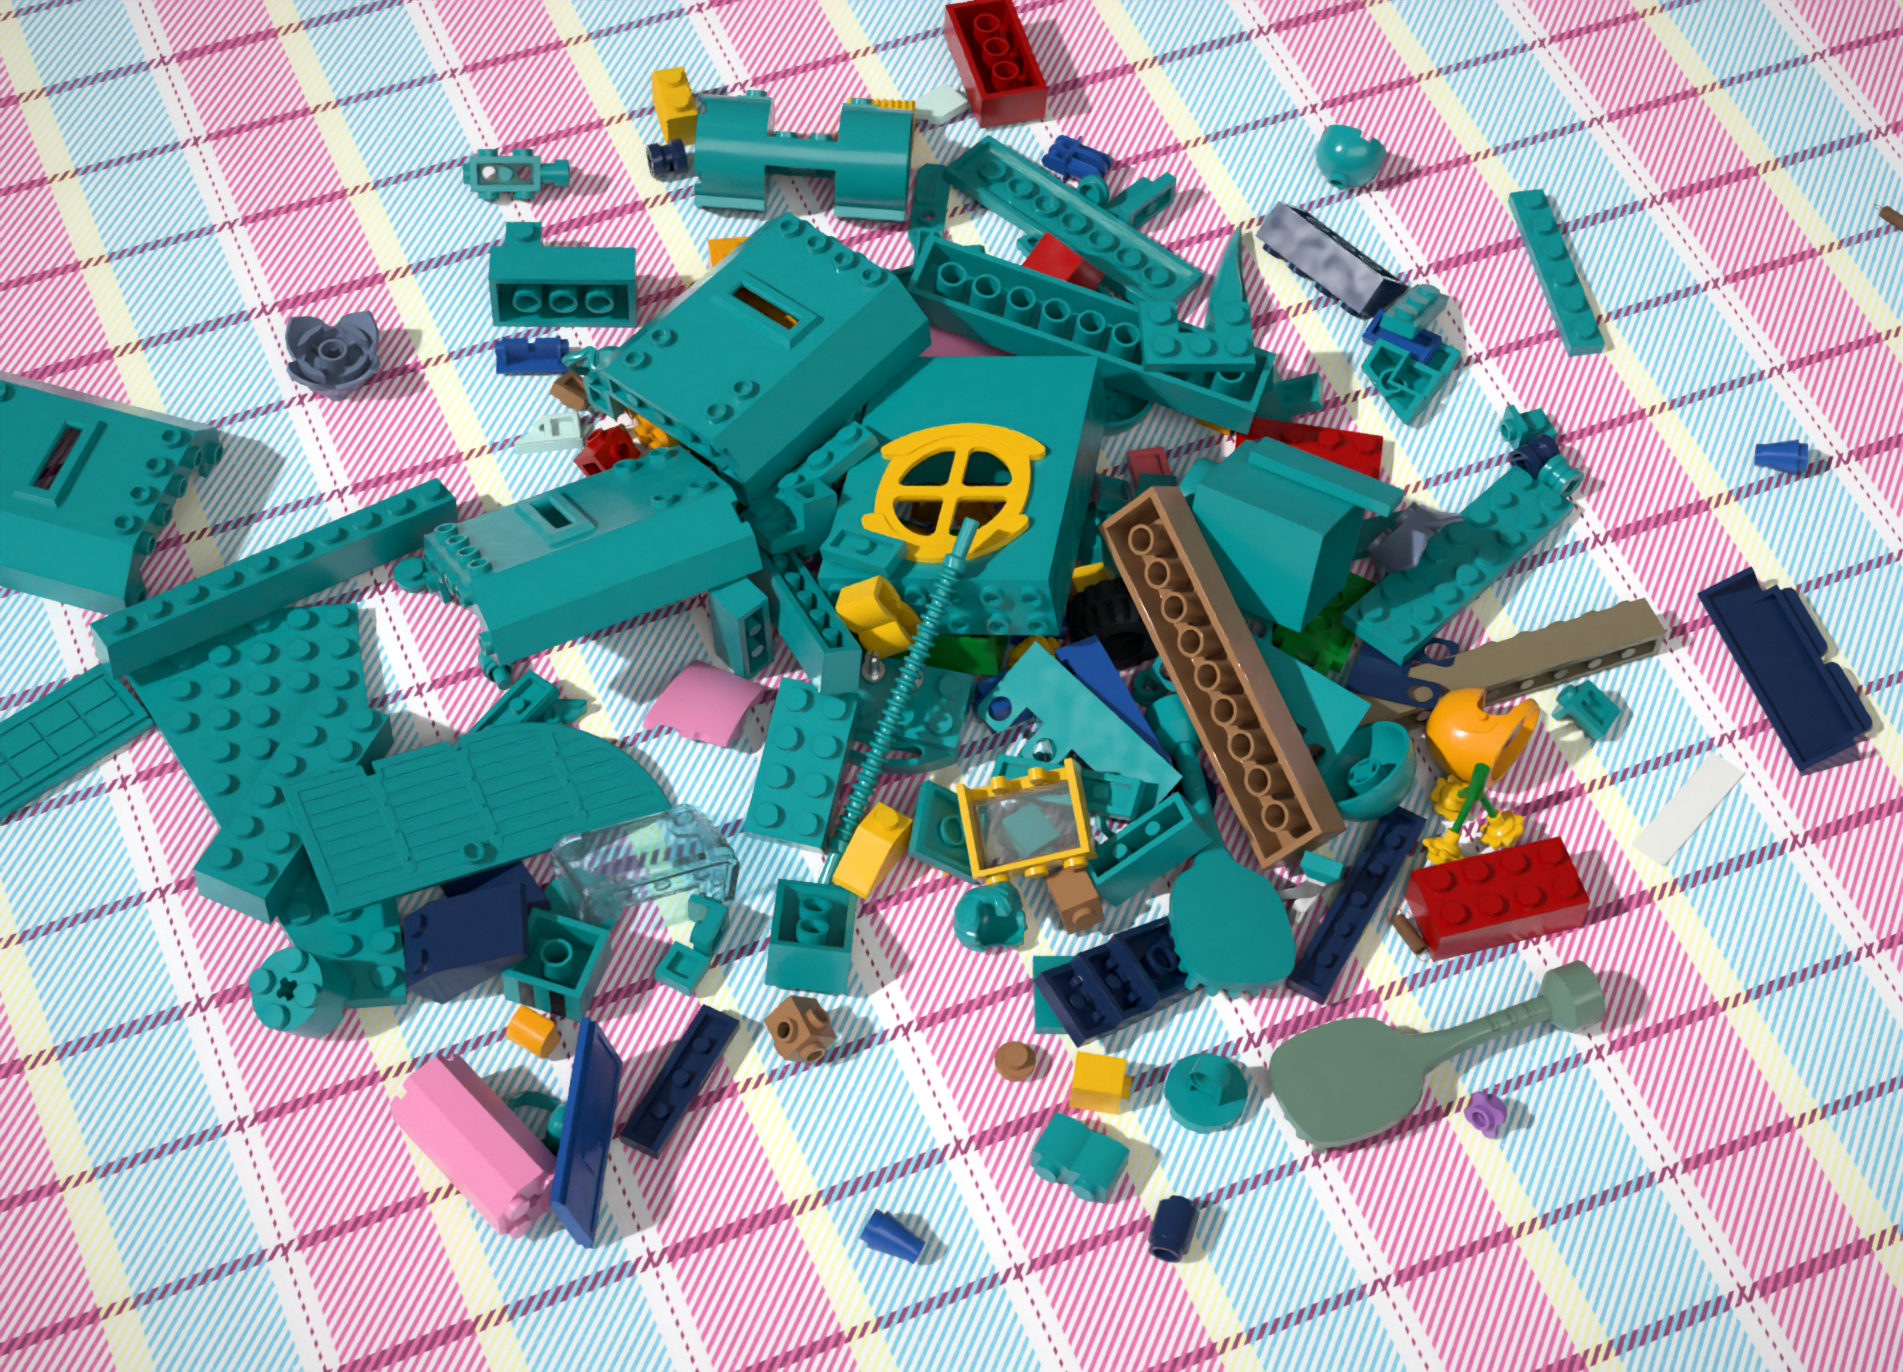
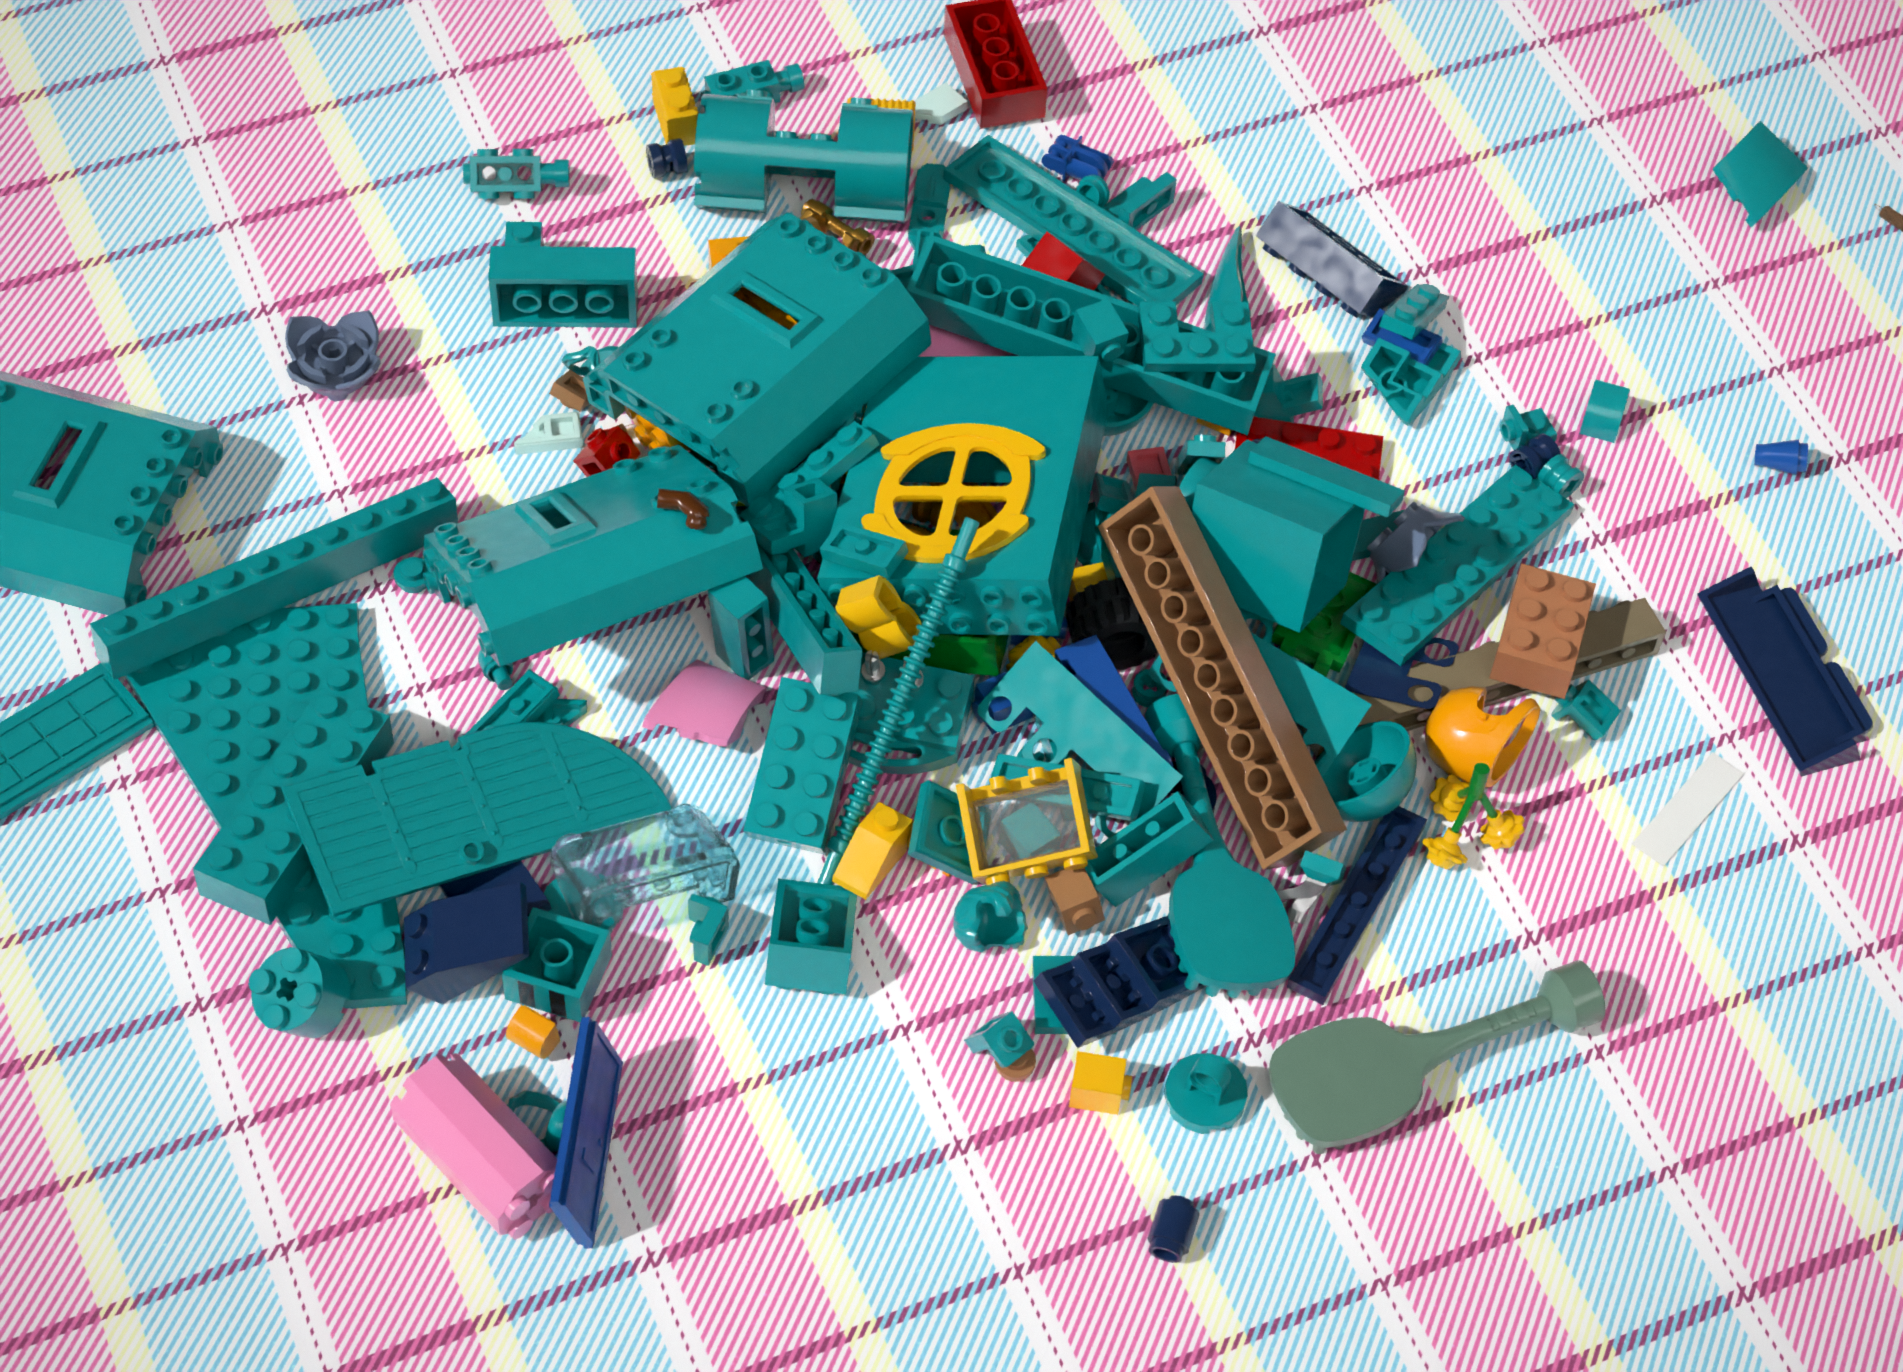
(519, 356): blue hinge -> none
(680, 1081): dark blue plate -> none
(682, 968): teal plate -> none
(688, 504): none -> reddish brown arm
(755, 77): none -> teal brick
(800, 1029): medium nougat brick -> none
(822, 219): none -> pearl gold piece
(891, 1236): blue cone -> none
(1003, 1038): none -> teal bracket
(1079, 1158): teal brick -> none
(1100, 331): none -> teal brick
(1200, 447): none -> teal plate
(1347, 157): teal cylinder -> none
(1409, 934): medium nougat piece -> none
(1486, 1113): medium lavender plate -> none
(1497, 898): red brick -> none
(1543, 631): none -> nougat brick
(1556, 273): teal plate -> none
(1604, 411): none -> teal brick
(1759, 171): none -> teal slope

